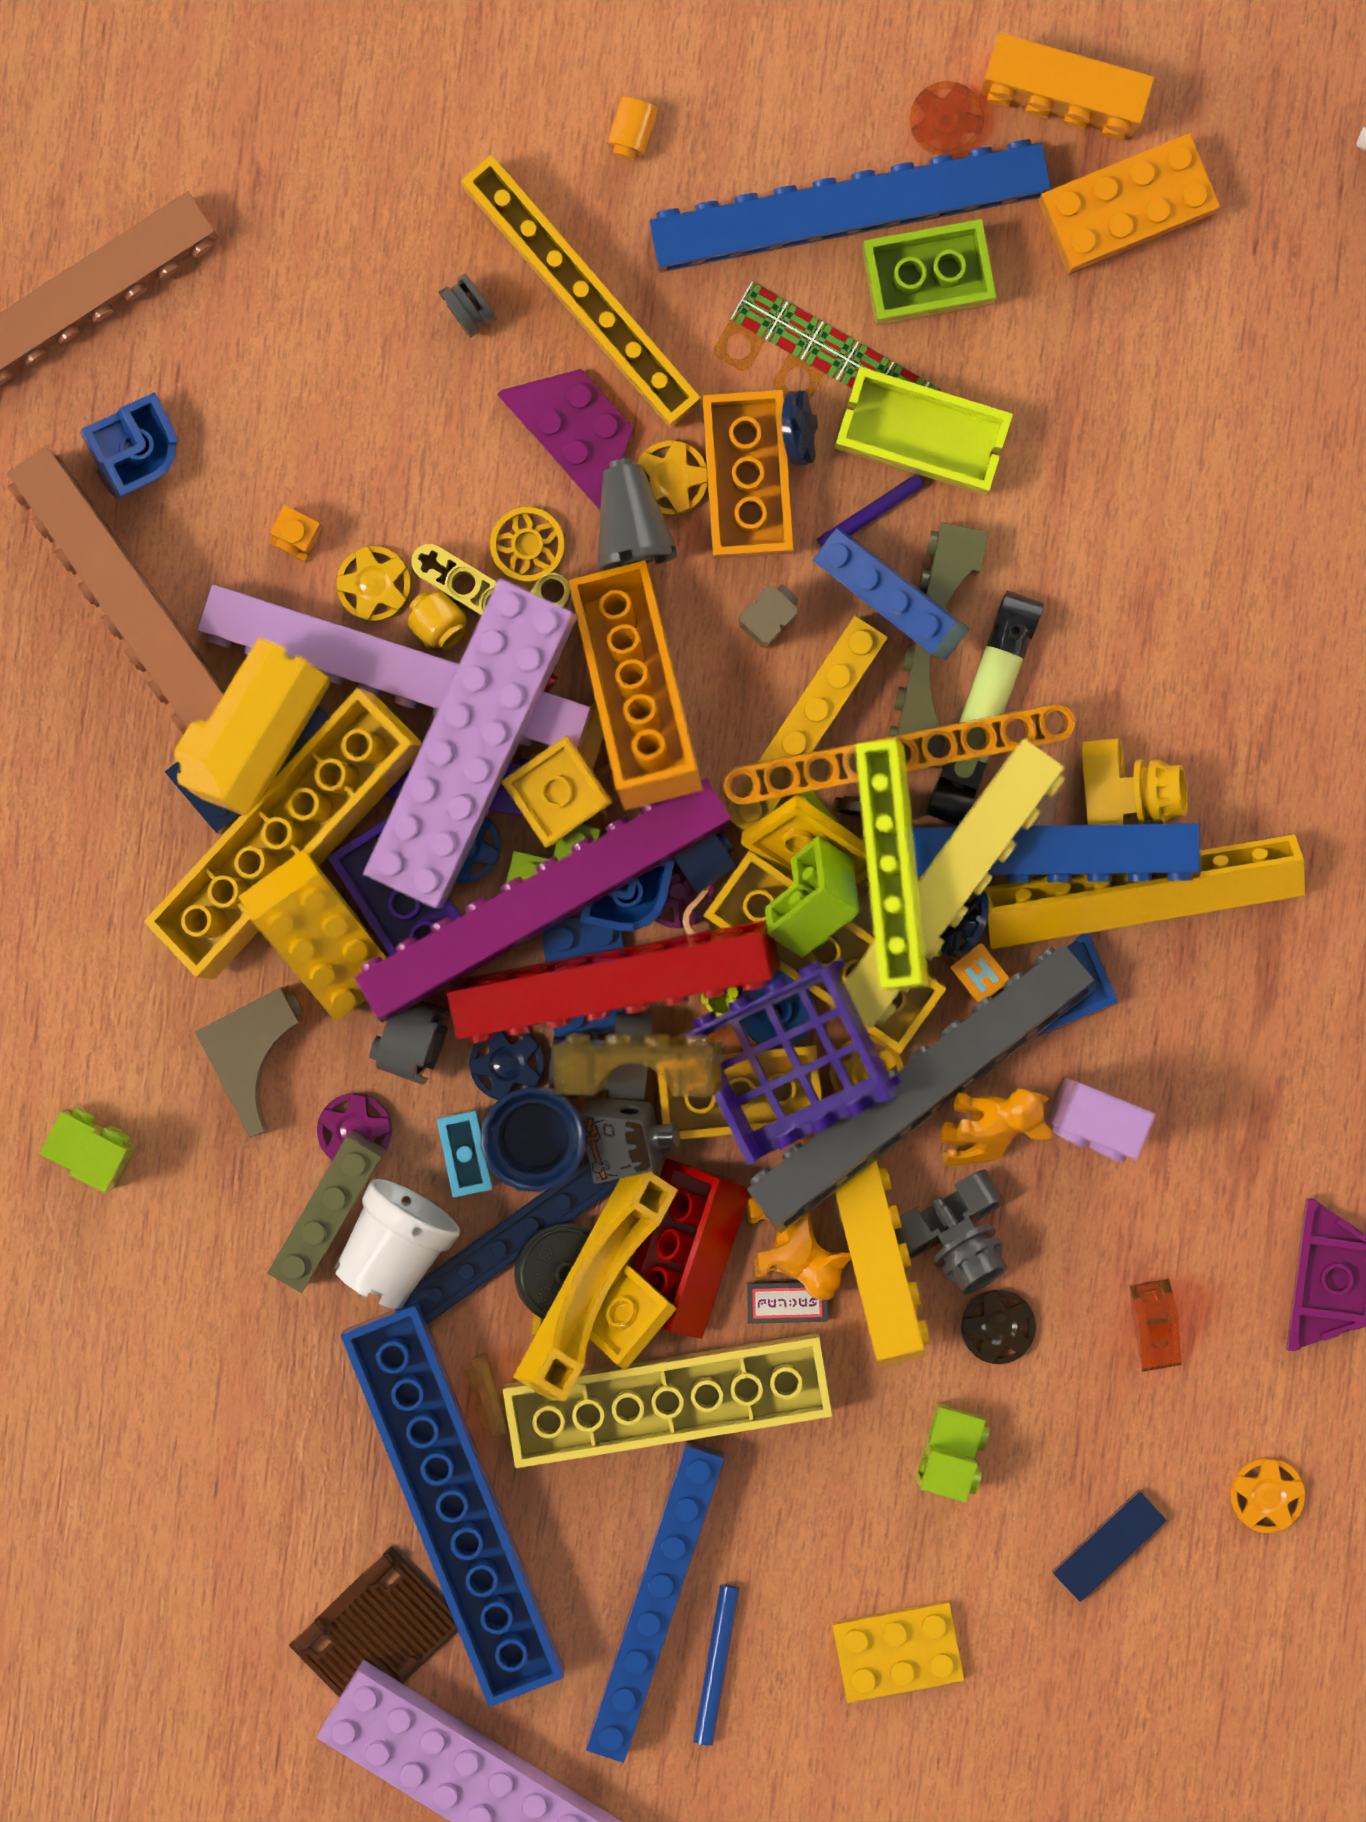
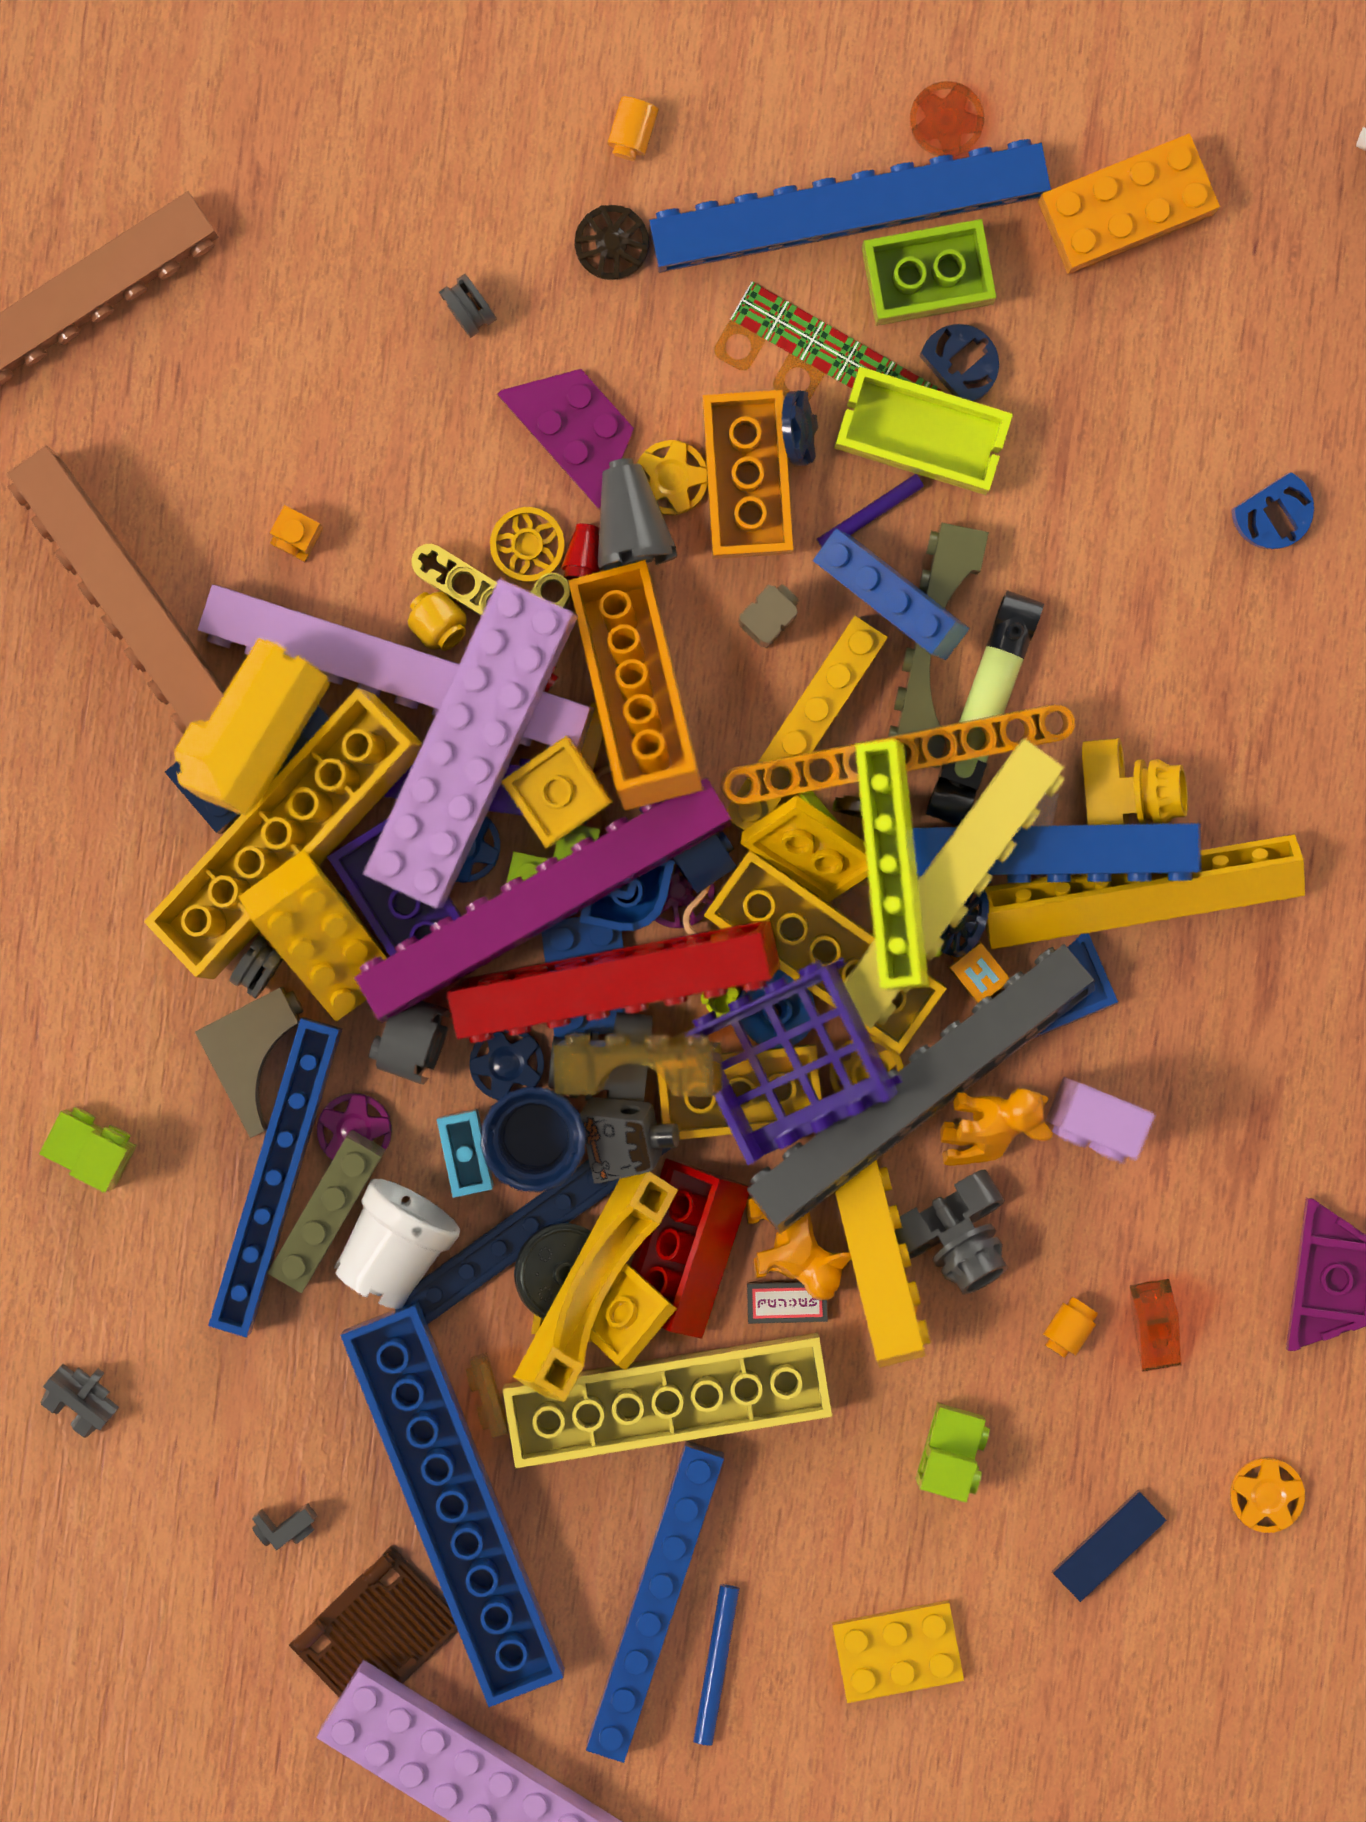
(82, 1395): none -> dark grey hips
(132, 445): blue brick -> none
(252, 964): none -> dark grey wheel
(275, 1177): none -> blue brick
(295, 1527): none -> dark grey bracket
(373, 583): yellow wheel -> none
(580, 291): yellow brick -> none
(582, 552): none -> red cone
(611, 242): none -> dark brown wheel
(818, 900): lime brick -> none
(959, 337): none -> dark blue piece
(998, 1326): dark brown wheel -> none
(1066, 87): light orange brick -> none
(1070, 1328): none -> light orange brick
(1296, 512): none -> blue piece

